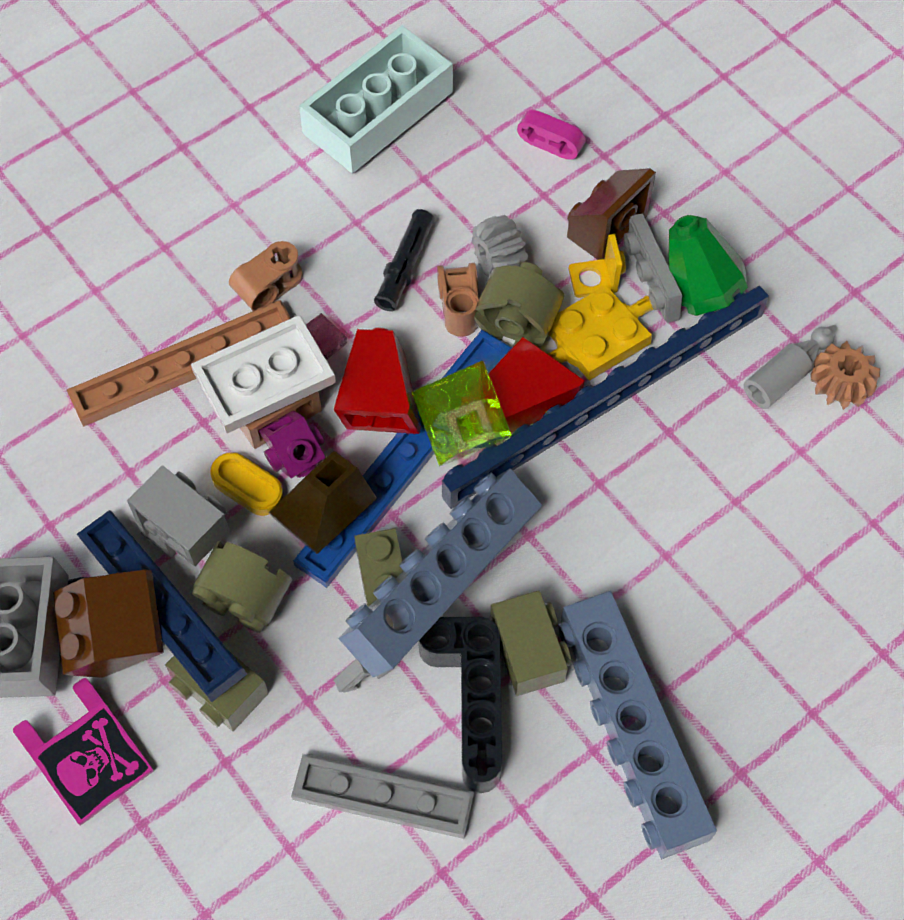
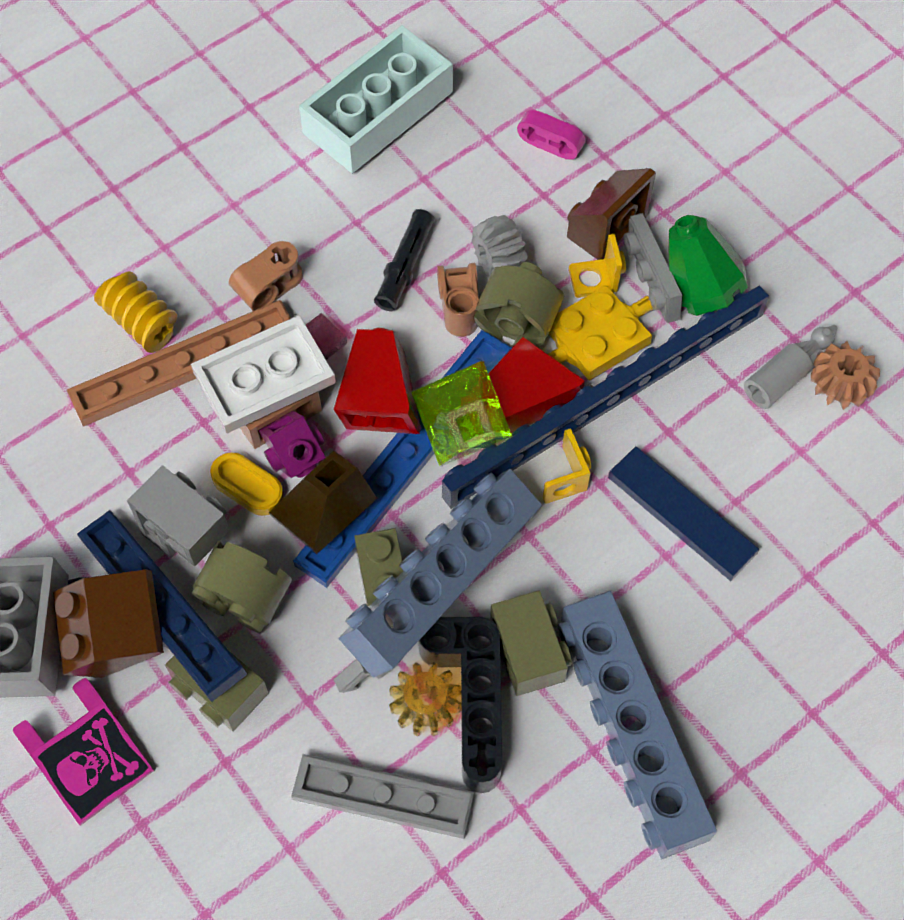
(137, 310): none -> yellow piece
(413, 709): none -> clear yellow gear
(580, 465): none -> yellow bracket
(683, 513): none -> dark blue tile

